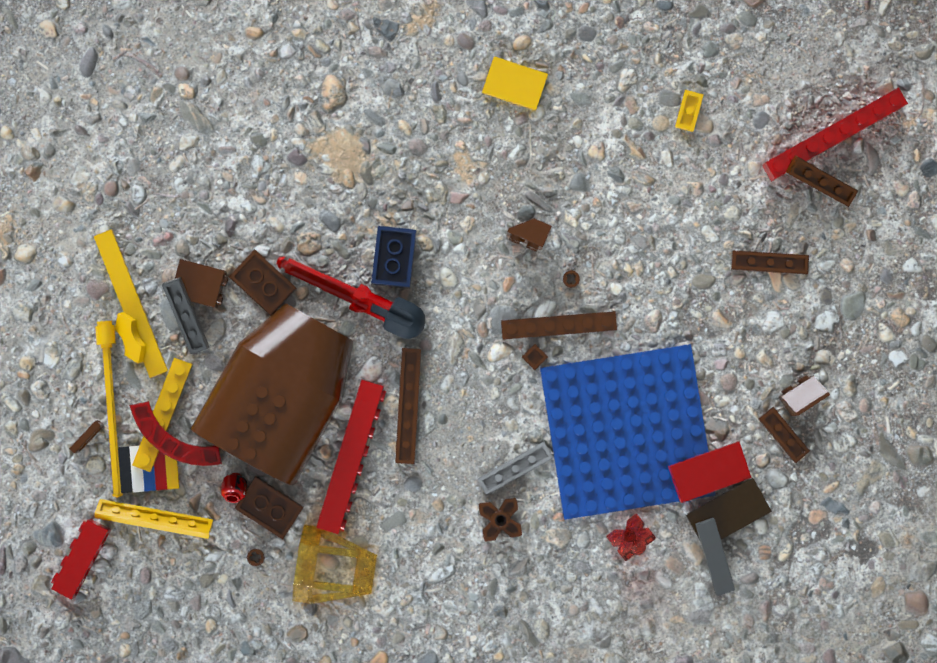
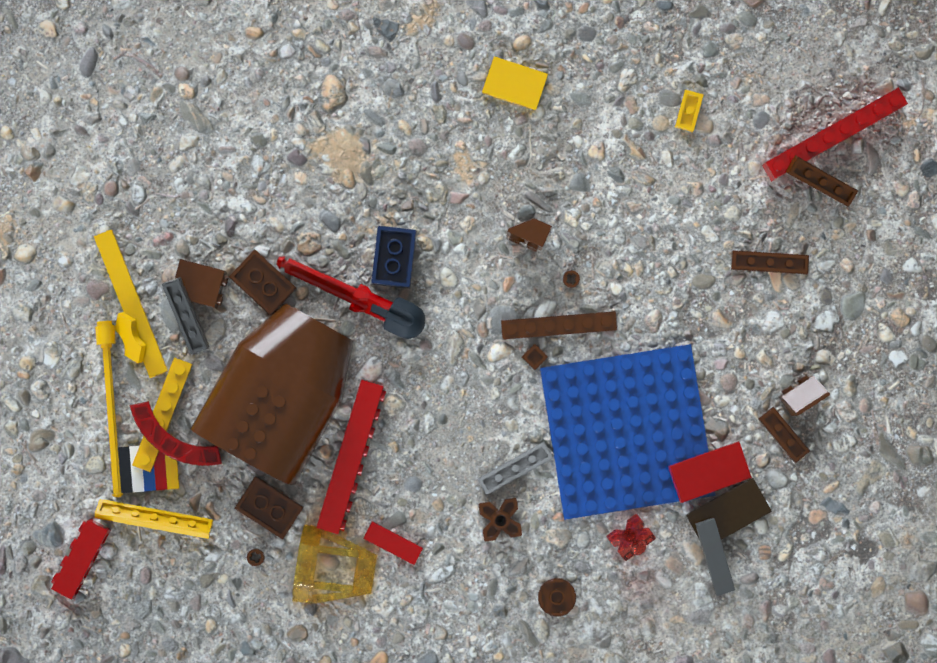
(87, 436): reddish brown tile -> none
(234, 487): red head -> none
(393, 543): none -> red tile
(408, 406): reddish brown plate -> none
(557, 597): none -> reddish brown tile

